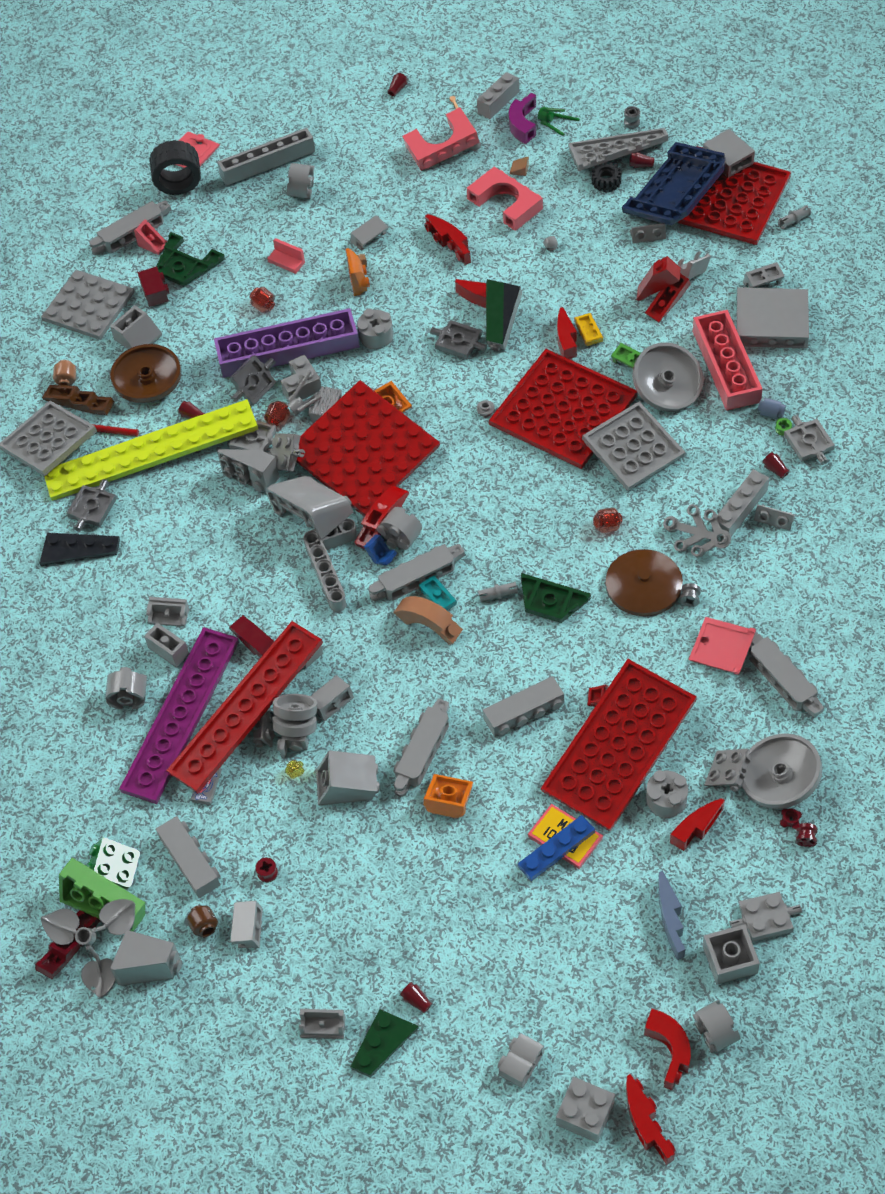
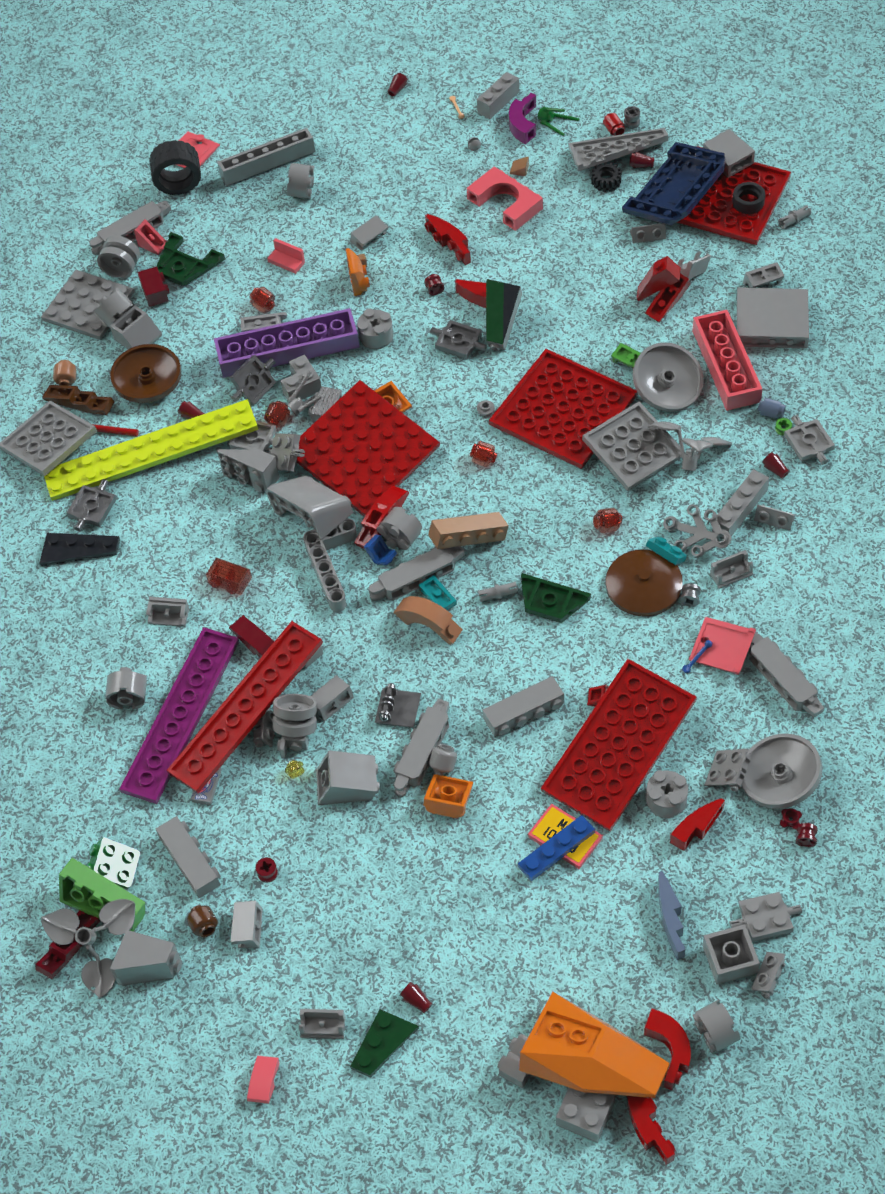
(113, 307): none -> light grey brick
(118, 257): none -> light grey wheel
(166, 644): light grey brick -> none
(228, 576): none -> clear red brick
(261, 321): none -> light grey hinge
(262, 1079): none -> coral slope
(397, 707): none -> flat silver hinge
(429, 154): coral arch -> none
(434, 284): none -> dark red wheel
(442, 759): none -> light grey head
(468, 530): none -> medium nougat brick
(483, 453): none -> clear red head
(550, 243): light grey hinge -> none
(566, 335): red slope -> none
(588, 329): yellow plate -> none
(589, 1054): none -> orange wedge
(614, 124): none -> red brick
(664, 549): none -> teal plate
(687, 668): none -> blue hinge
(691, 456): none -> light grey plant
(731, 569): none -> light grey hinge
(745, 206): none -> black tyre
(768, 972): none -> light grey hinge

